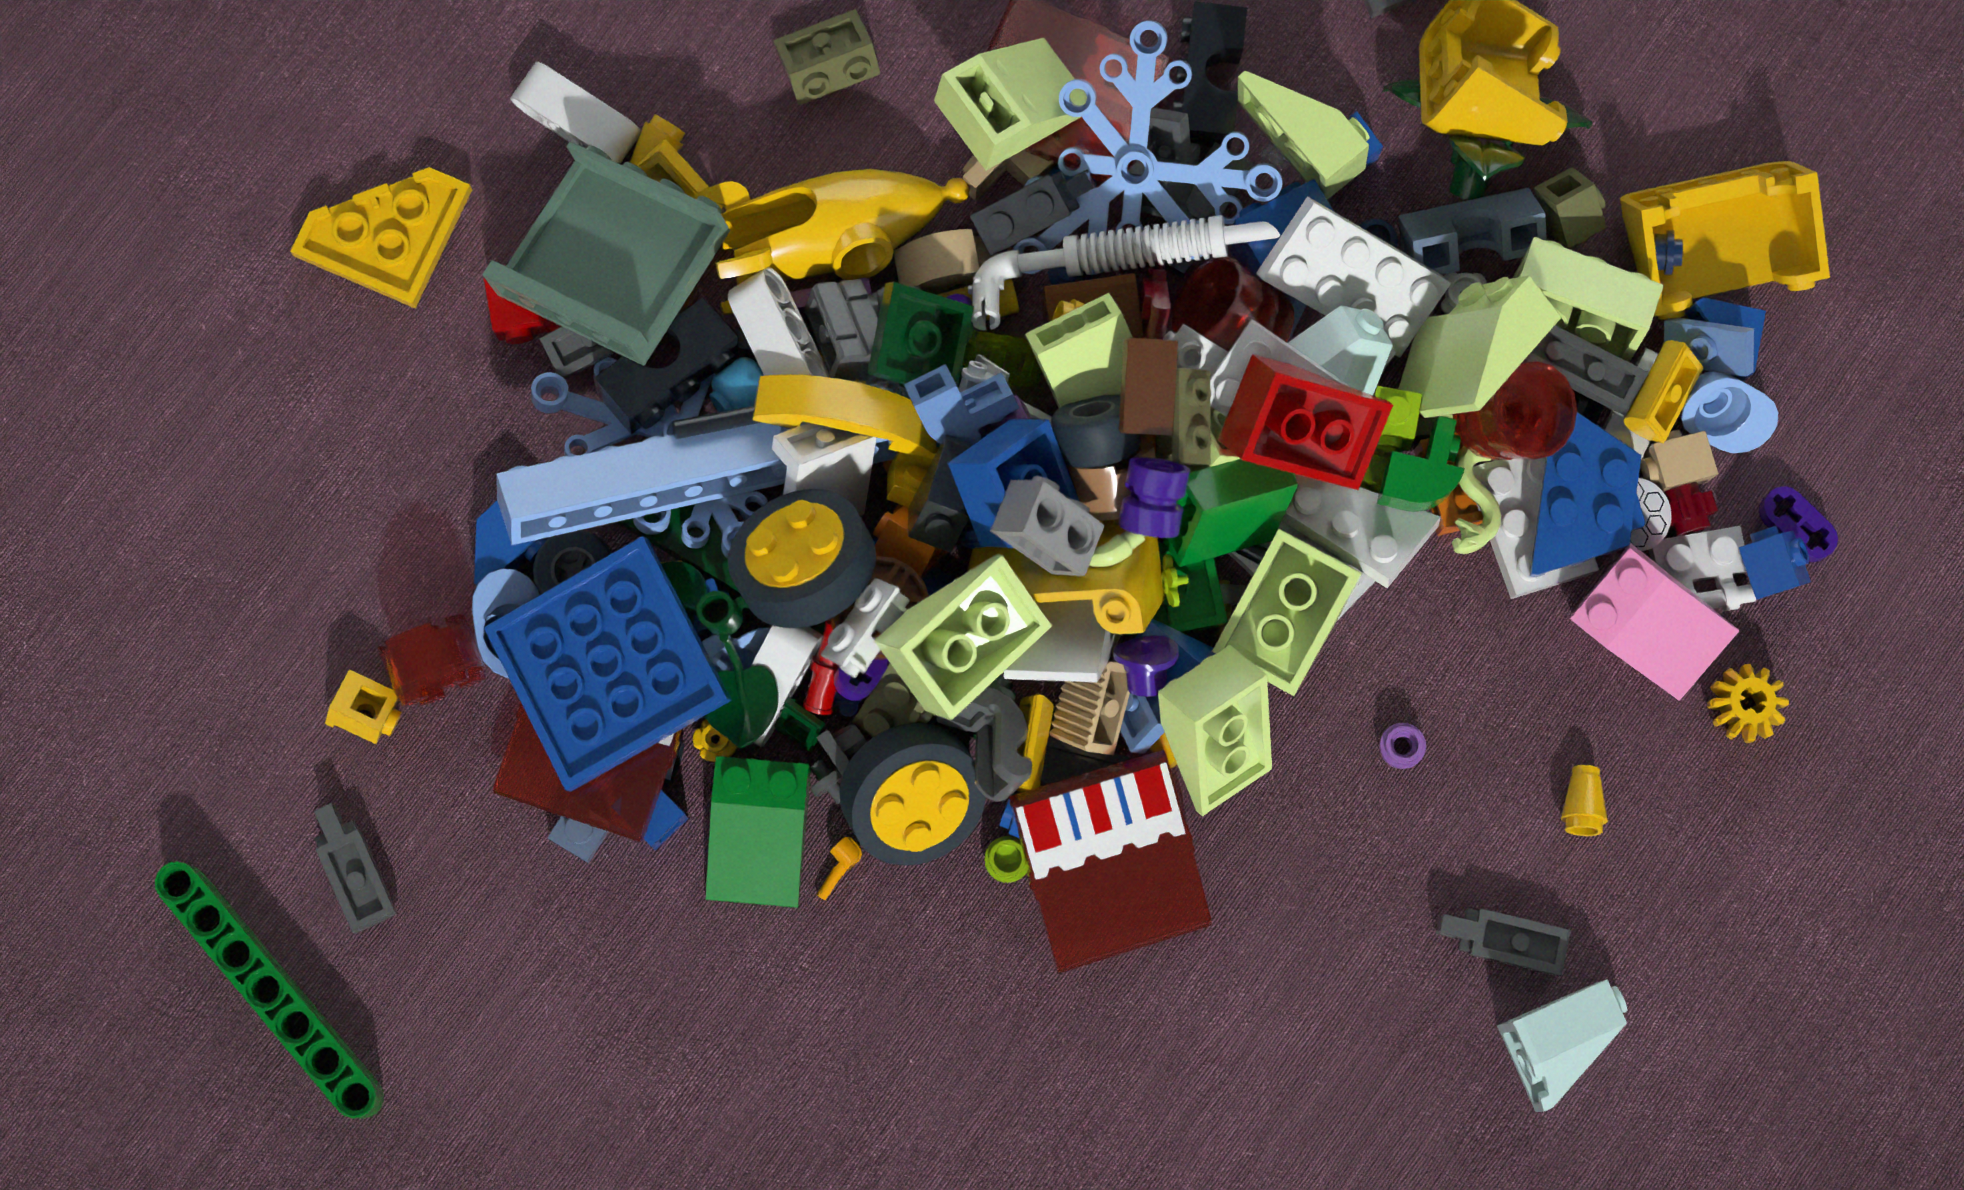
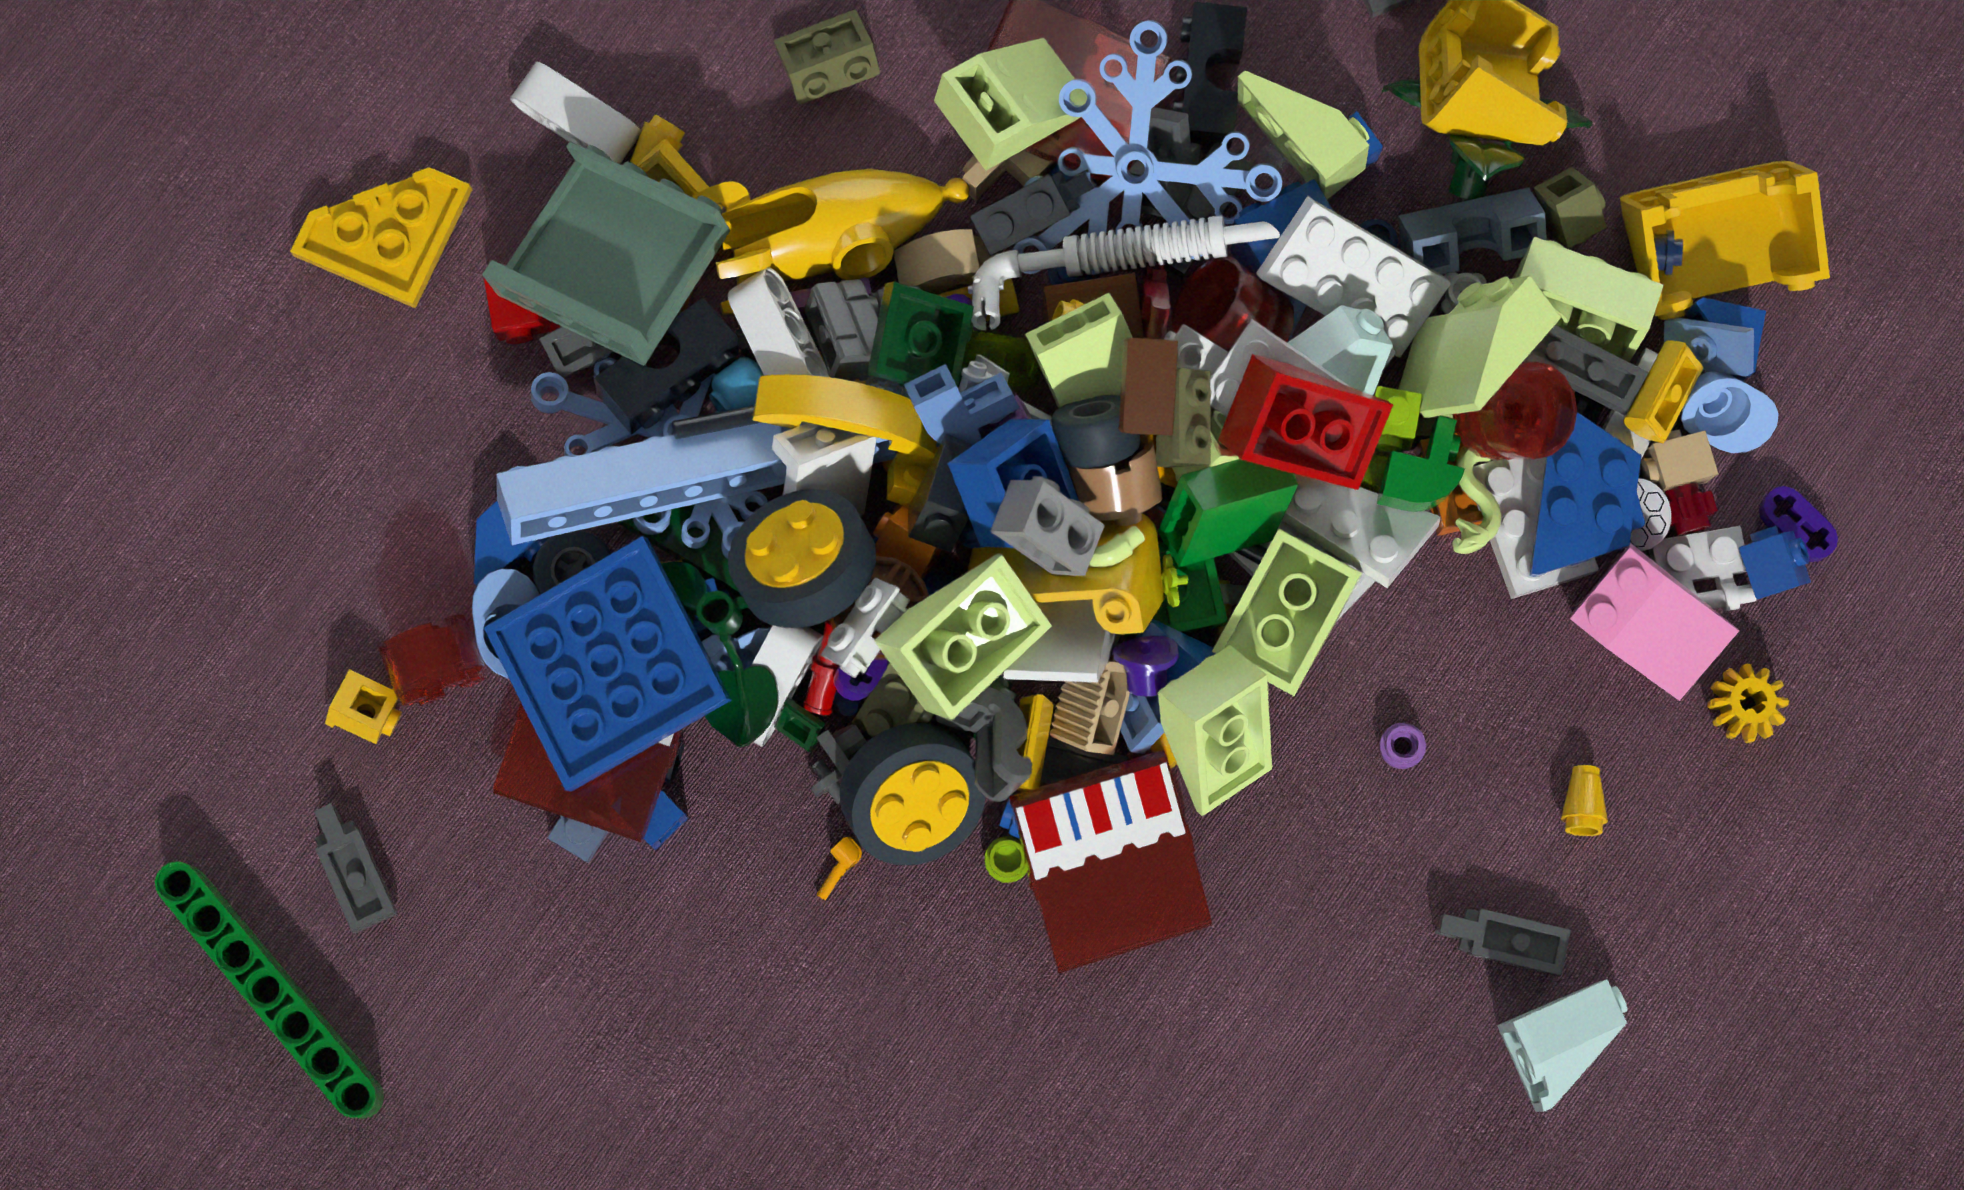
(709, 750): yellow plate -> none
(757, 831): green slope -> none
(1154, 495): dark purple wheel -> none

